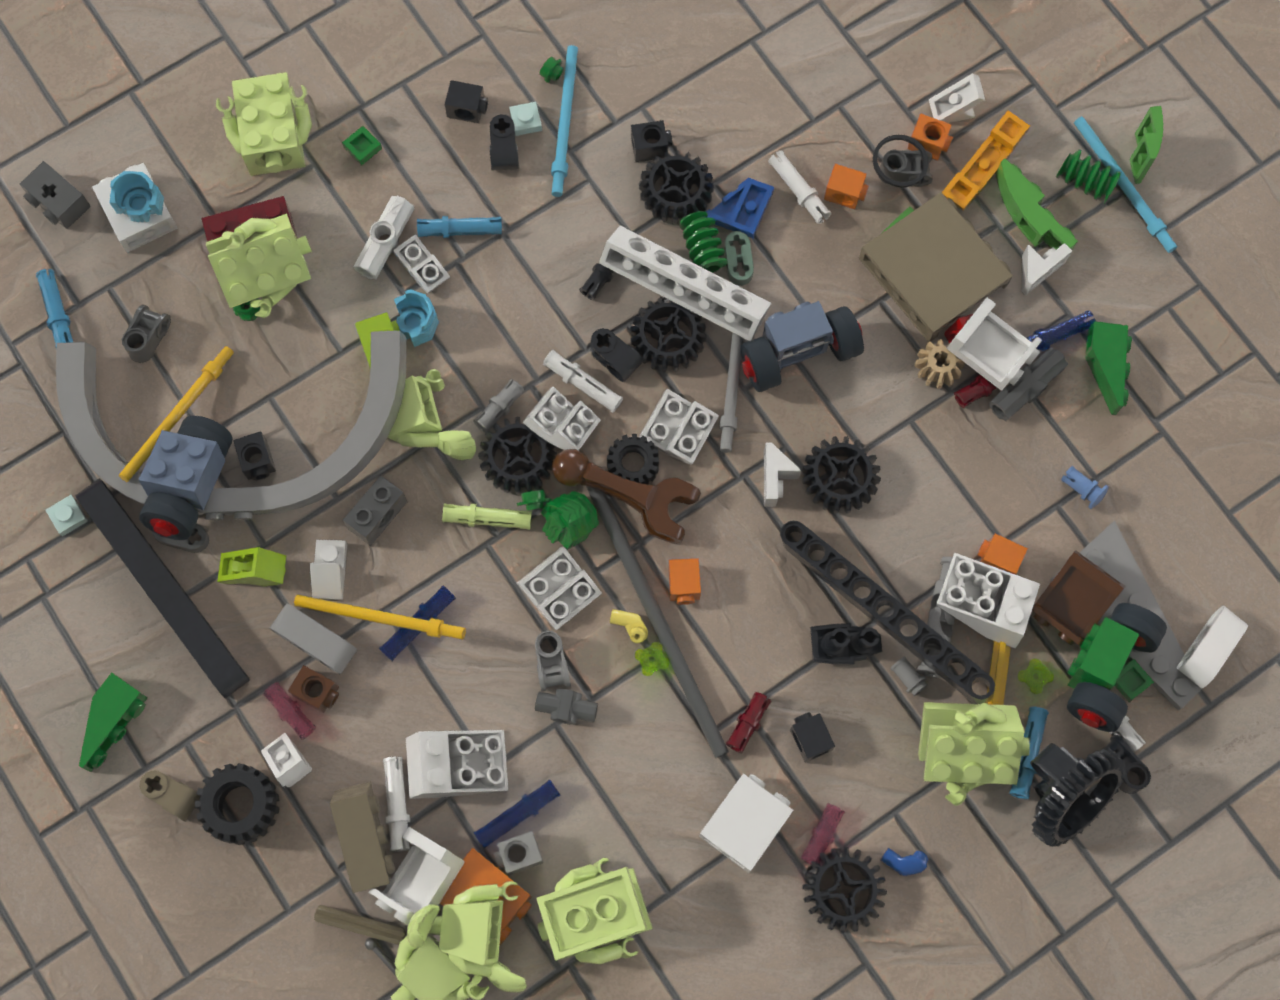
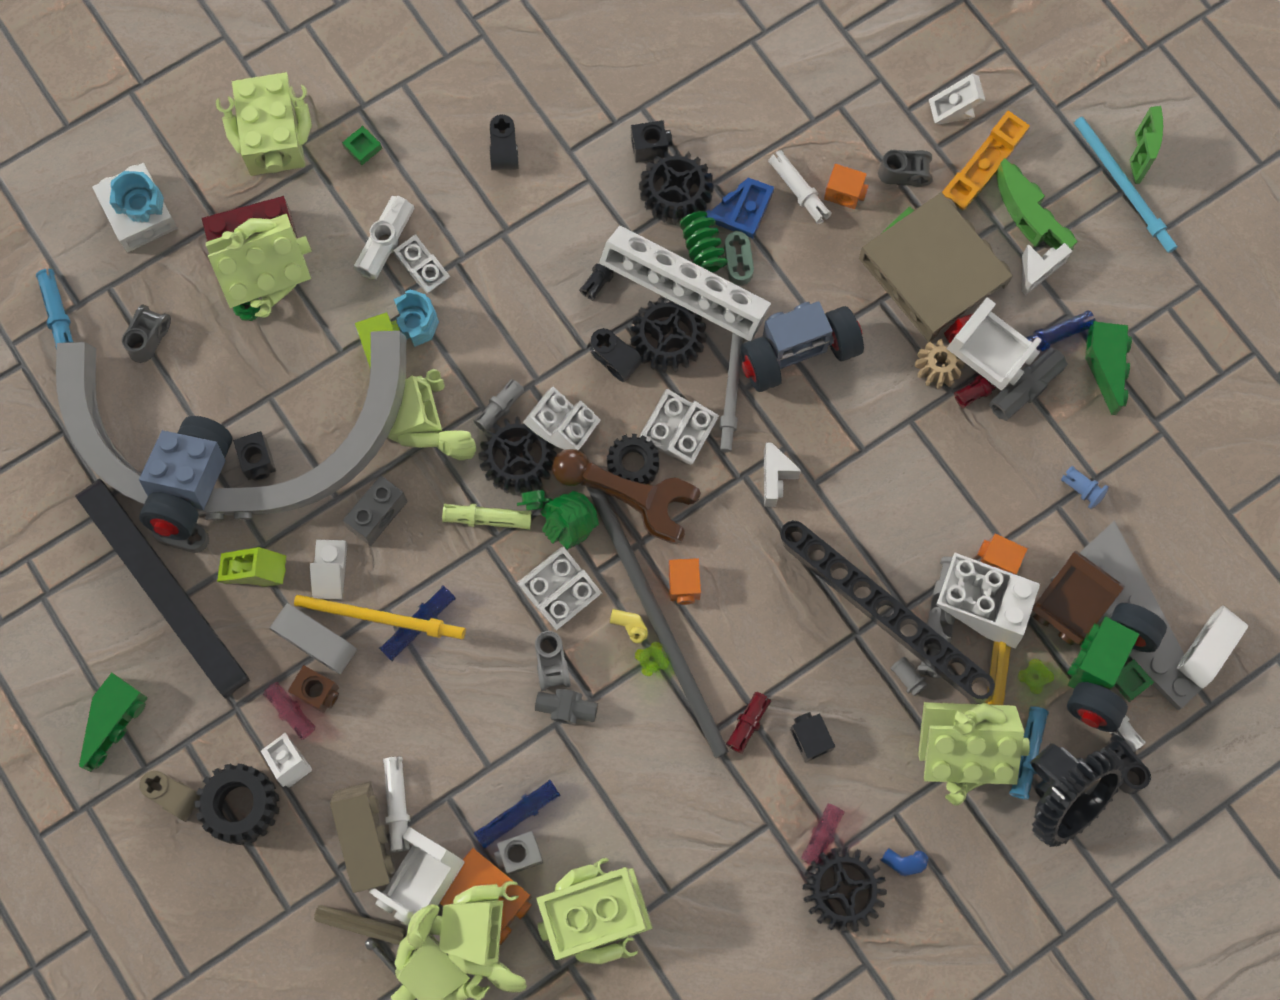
(55, 195): dark grey brick -> none
(66, 515): light aqua plate -> none
(210, 372): yellow bar -> none
(456, 763): white slope -> none
(461, 226): dark azure pin -> none
(465, 102): black brick -> none
(526, 118): light aqua plate -> none
(551, 70): green plate -> none
(559, 166): medium azure bar -> none
(573, 374): white pin -> none
(746, 822): white panel -> none
(832, 465): black gear -> none
(843, 643): black connector -> none
(904, 138): black piece -> none
(933, 127): orange brick -> none
(1089, 175): green piece -> none

